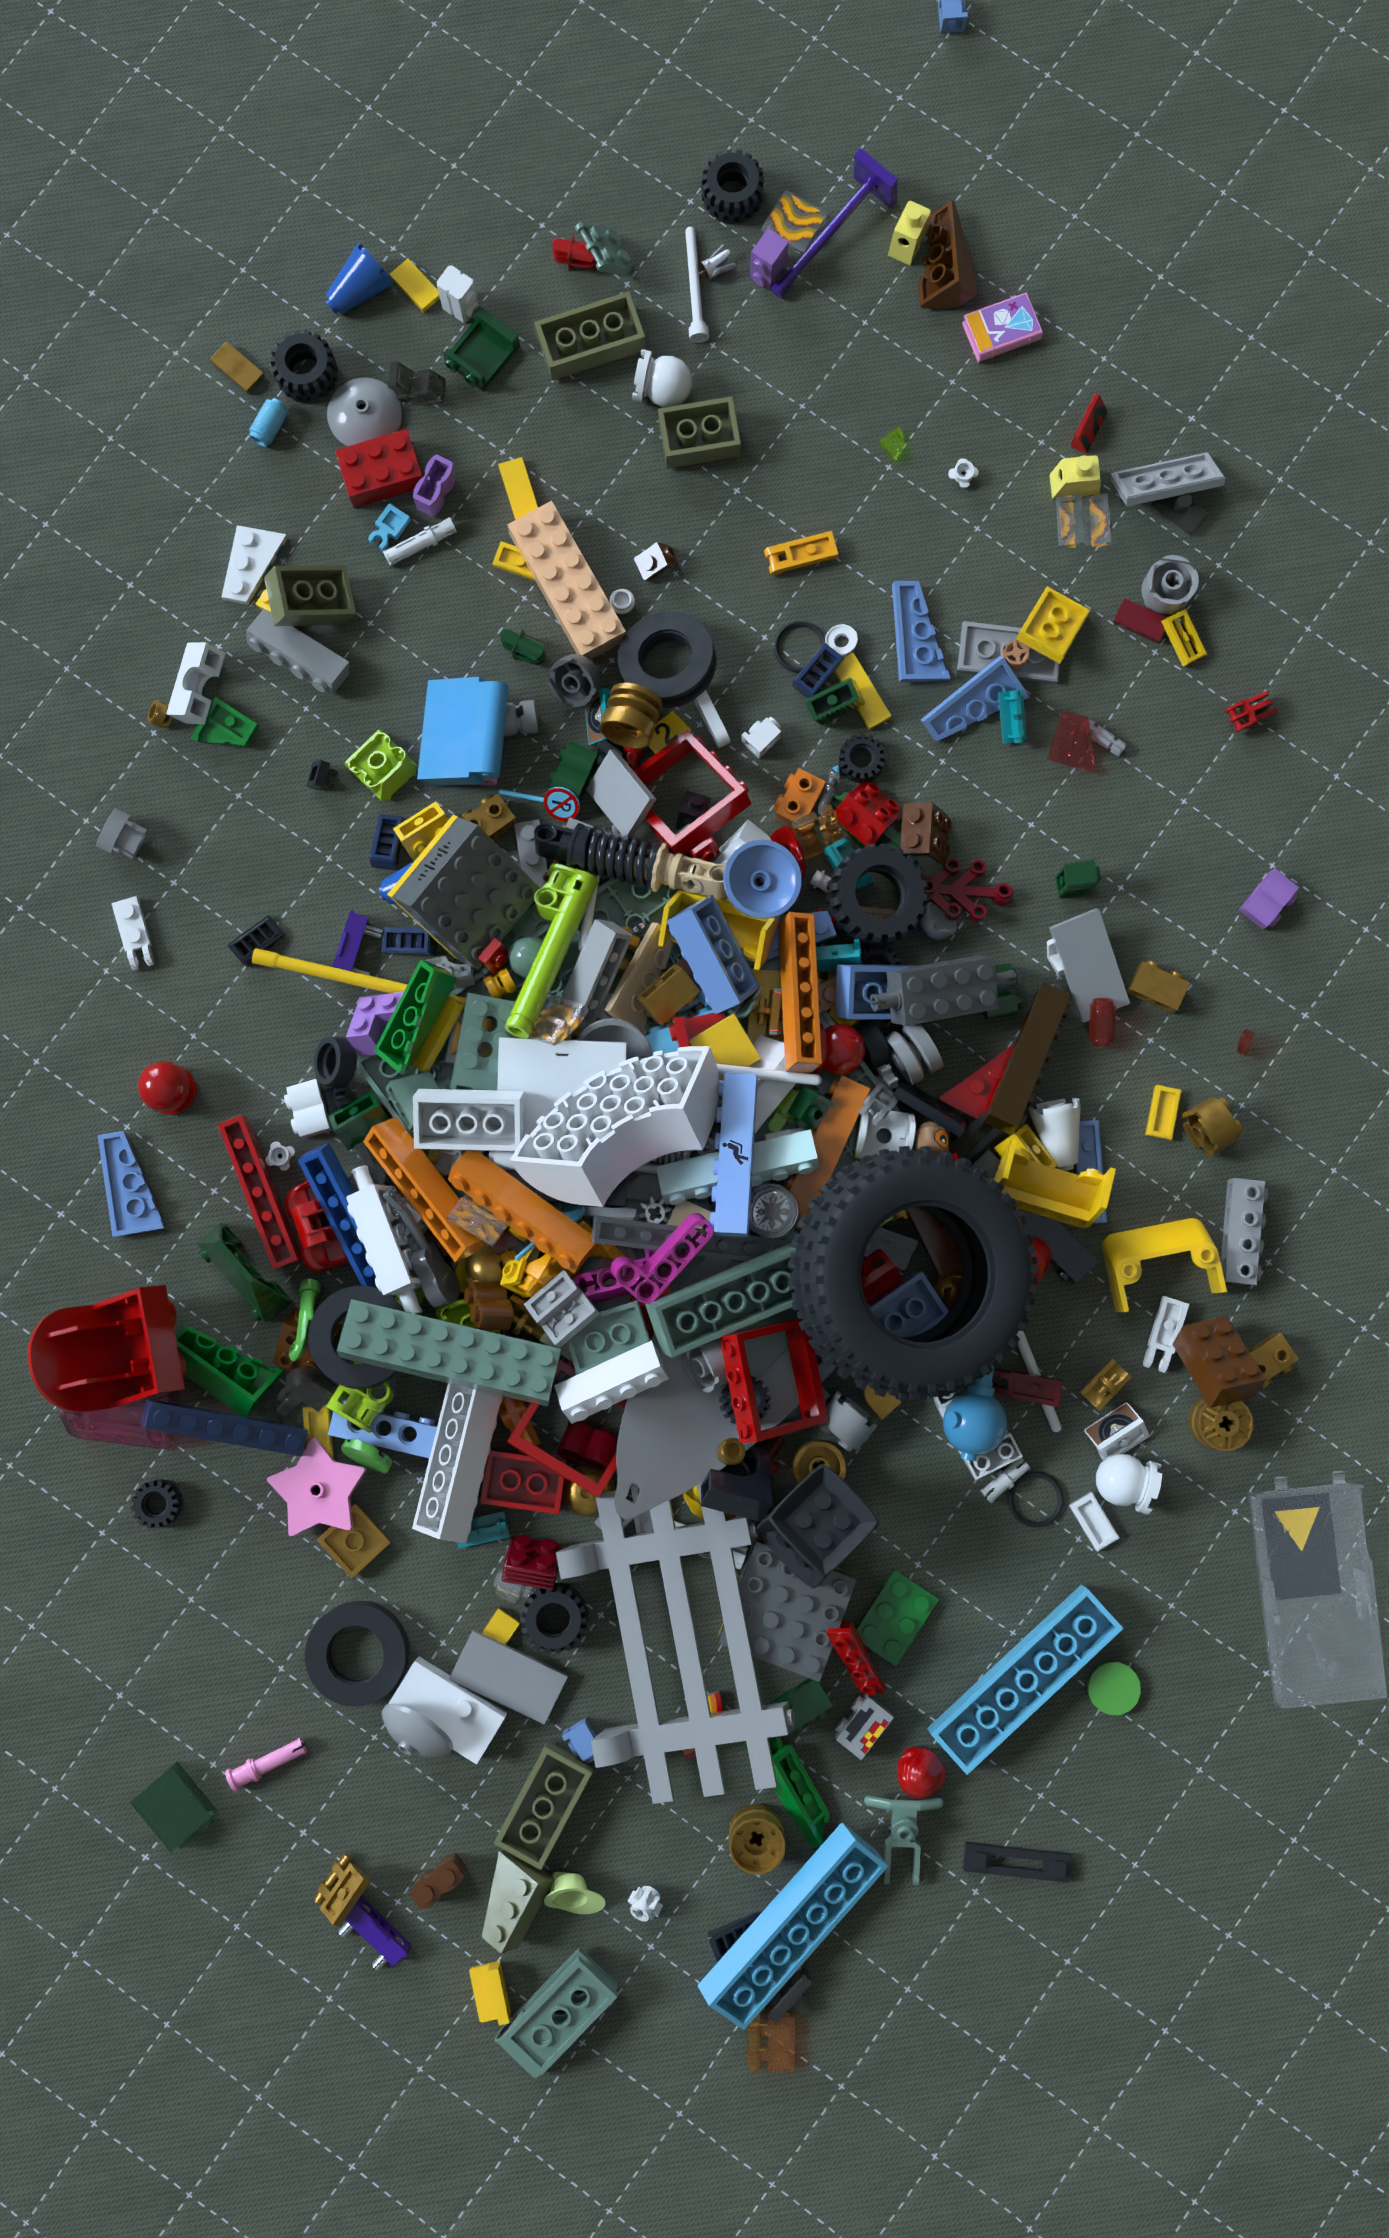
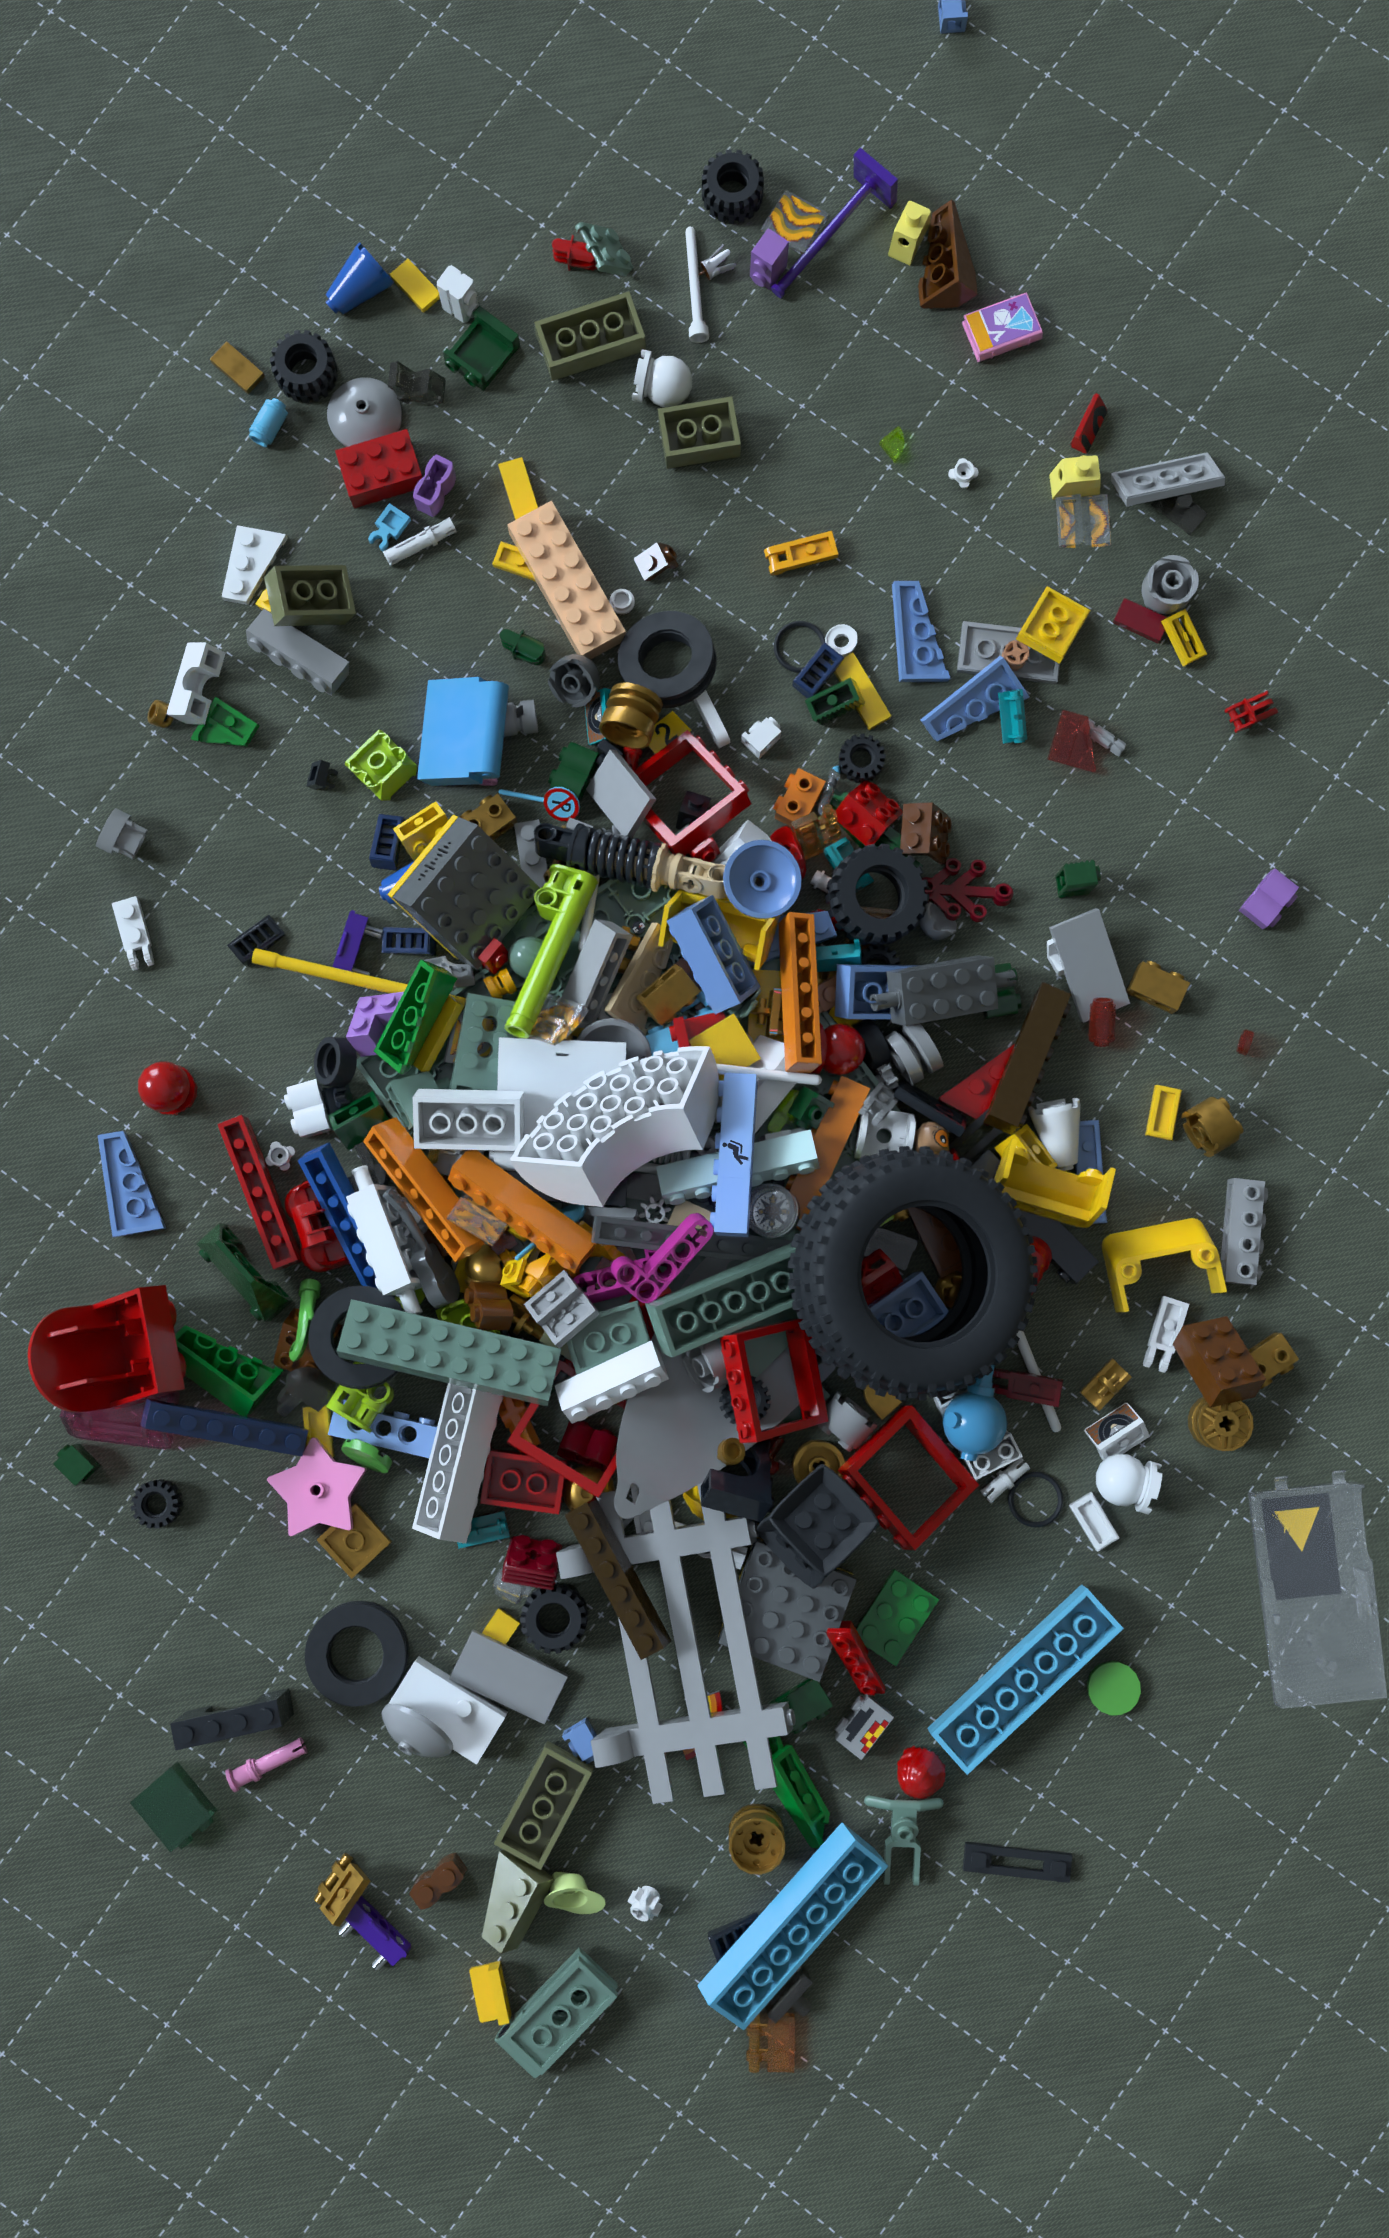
(76, 1463): none -> dark green brick
(206, 1726): none -> black arch
(618, 1578): none -> dark brown brick
(940, 1453): none -> red window

